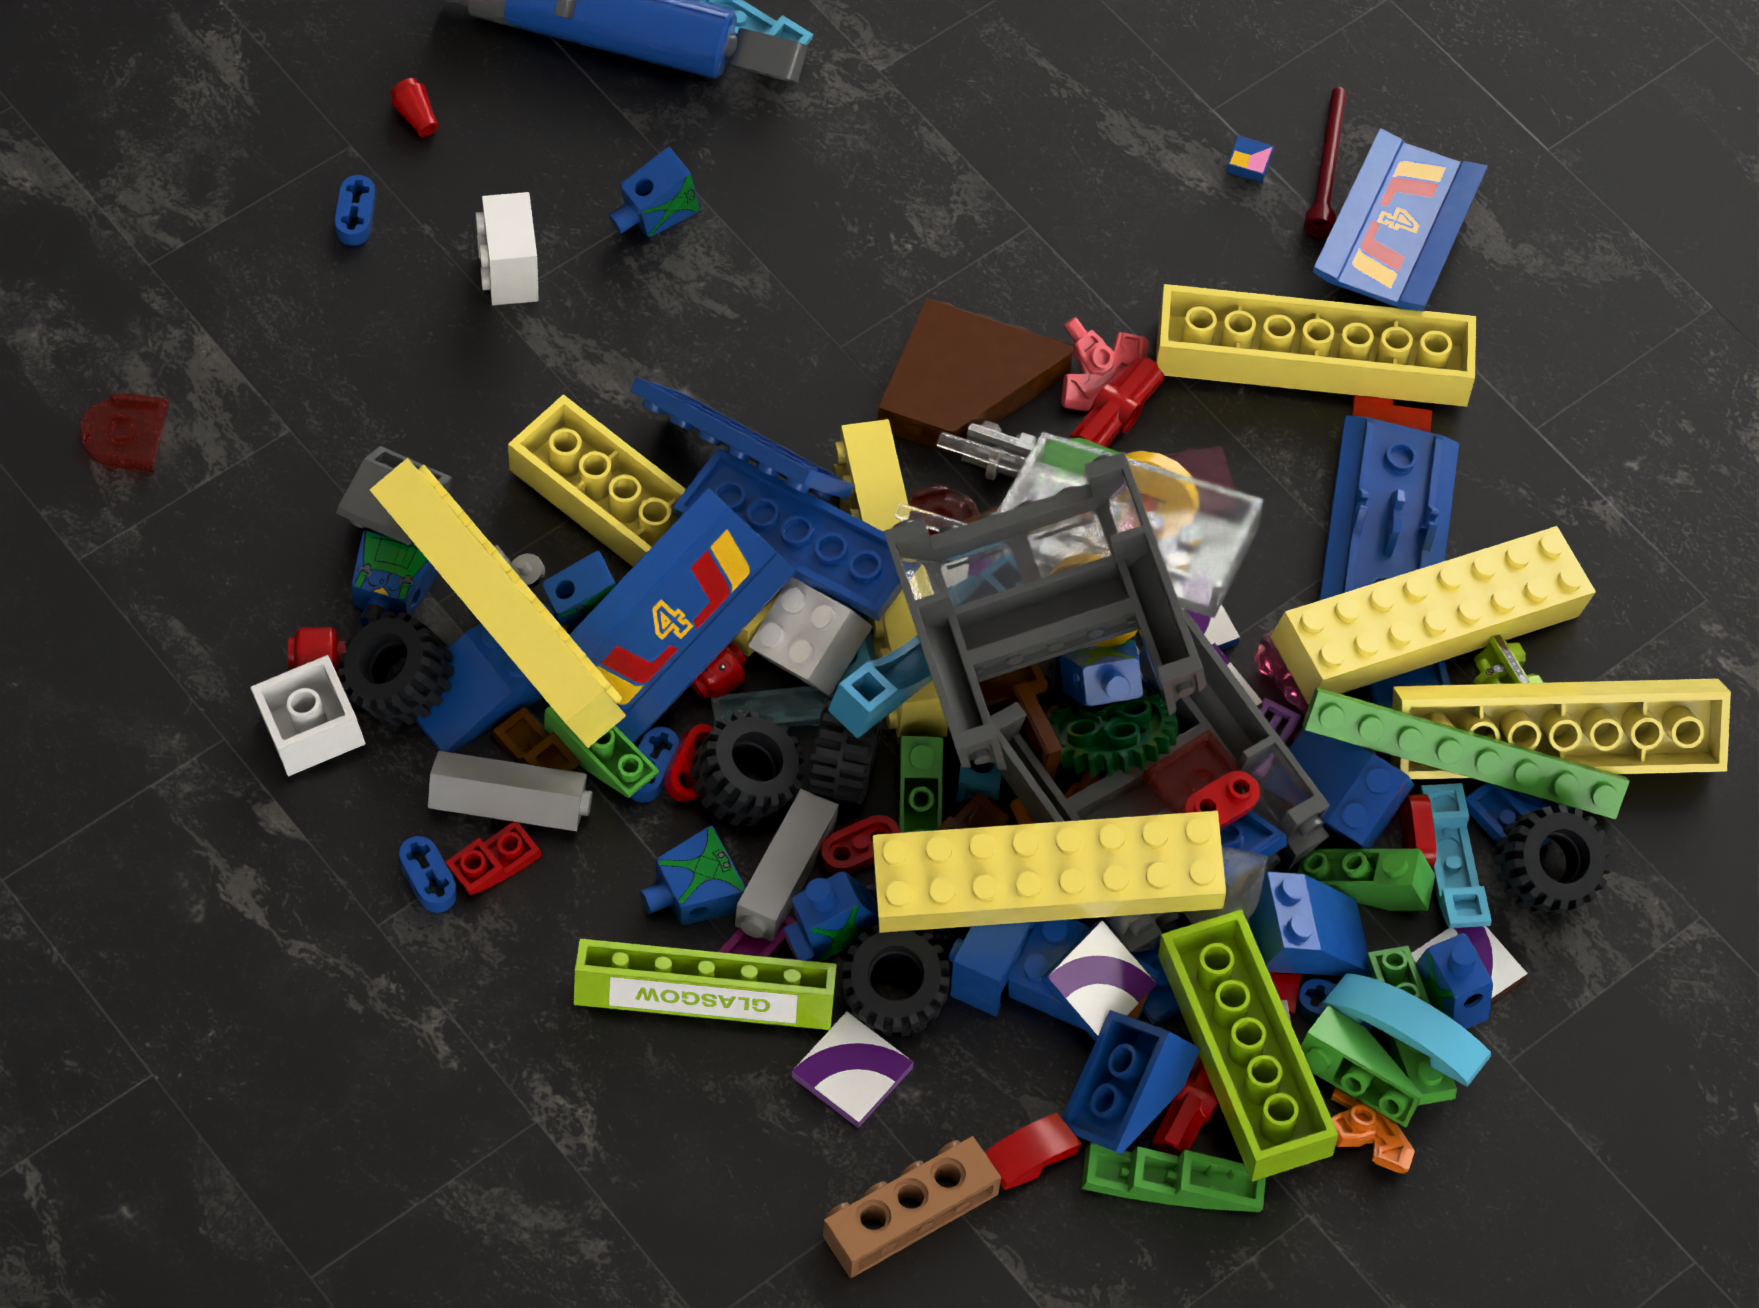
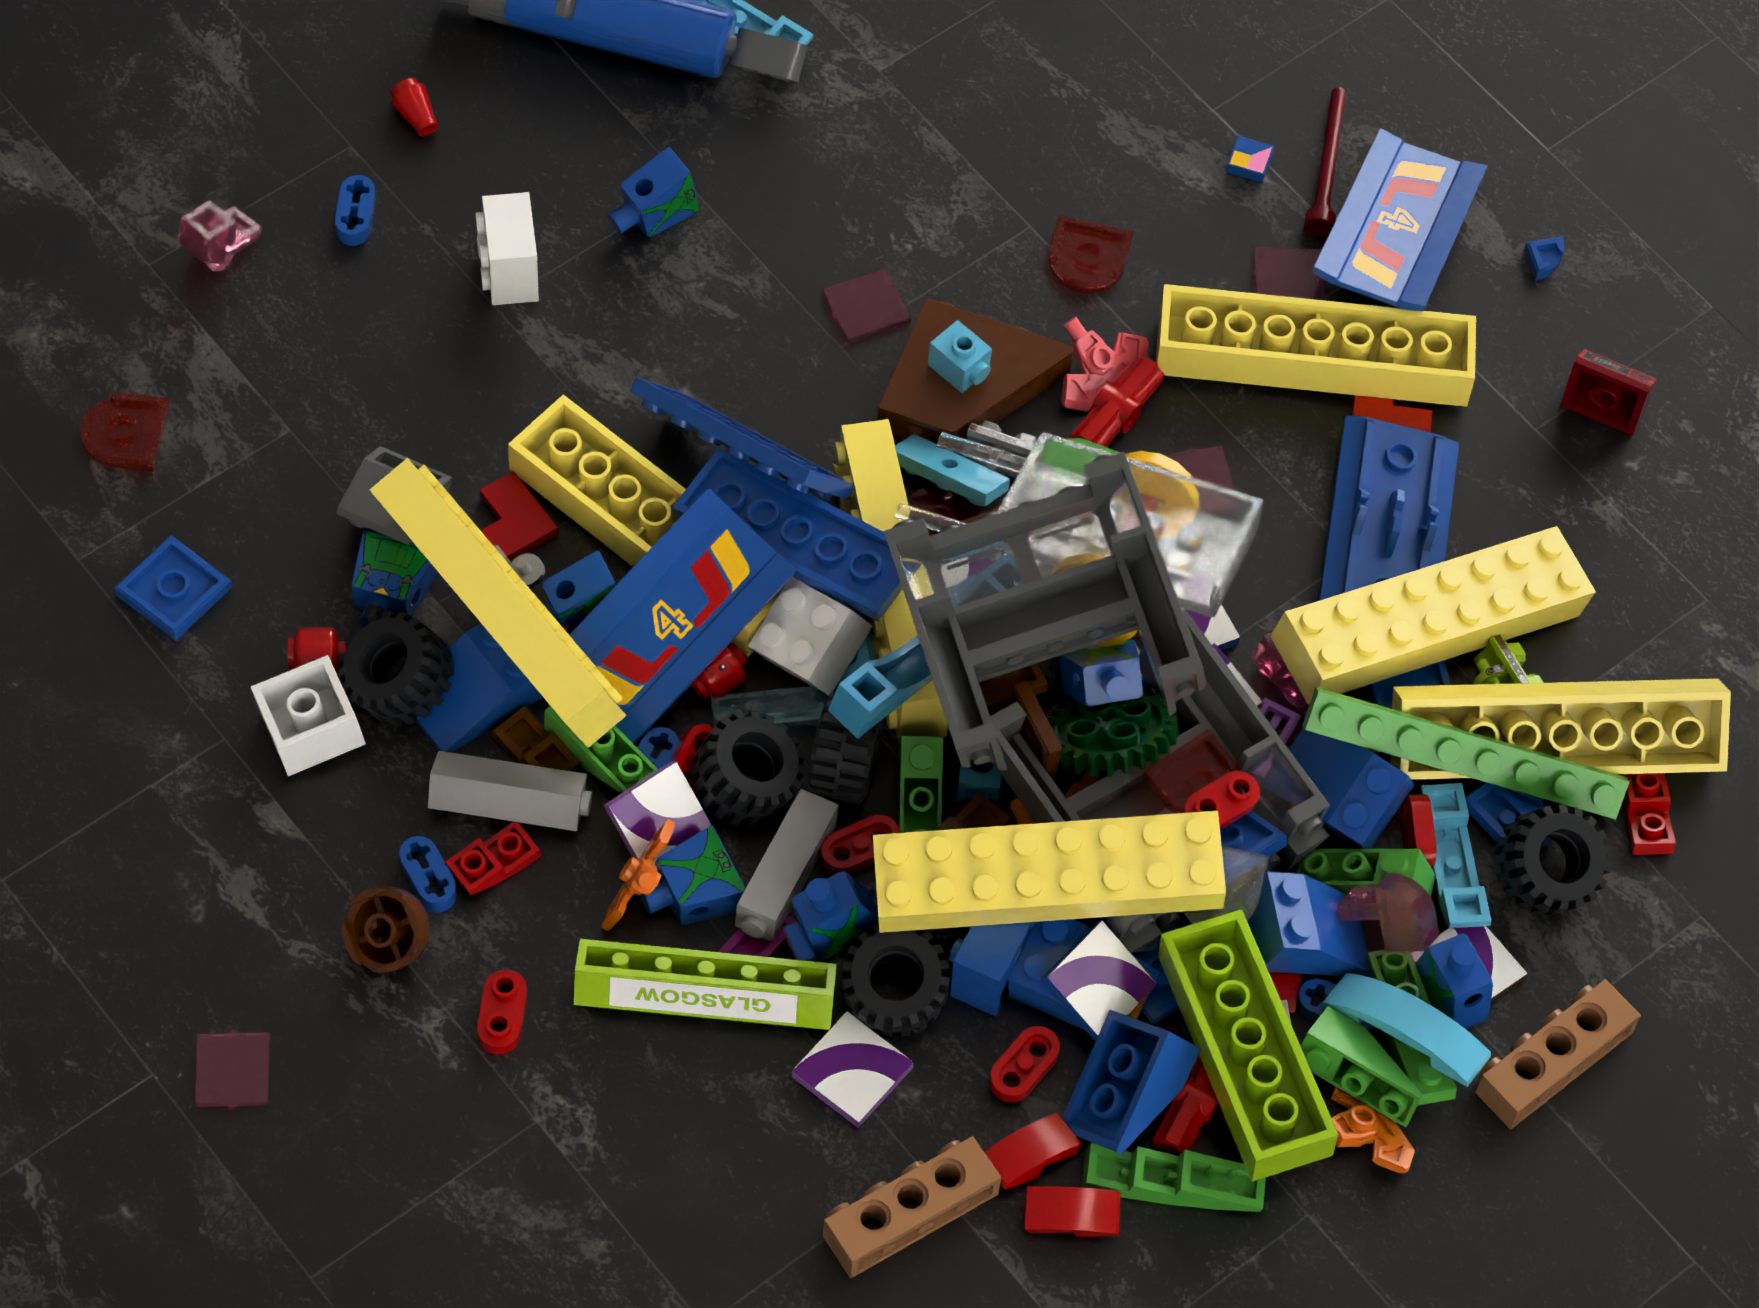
(173, 587): none -> blue tile
(217, 235): none -> clear pink brick
(232, 1069): none -> clear pink piece
(385, 929): none -> reddish brown cylinder
(503, 1009): none -> red plate
(520, 518): none -> red tile
(638, 875): none -> orange piece
(653, 801): none -> tile
(867, 305): none -> clear pink piece
(951, 470): none -> medium azure tile
(960, 357): none -> medium azure brick
(1022, 1066): none -> red plate
(1072, 1210): none -> red slope
(1088, 254): none -> clear red tile
(1287, 273): none -> clear pink piece
(1403, 910): none -> clear pink brick
(1516, 1097): none -> medium nougat brick
(1544, 256): none -> blue tile
(1608, 391): none -> dark red slope
(1647, 814): none -> red slope

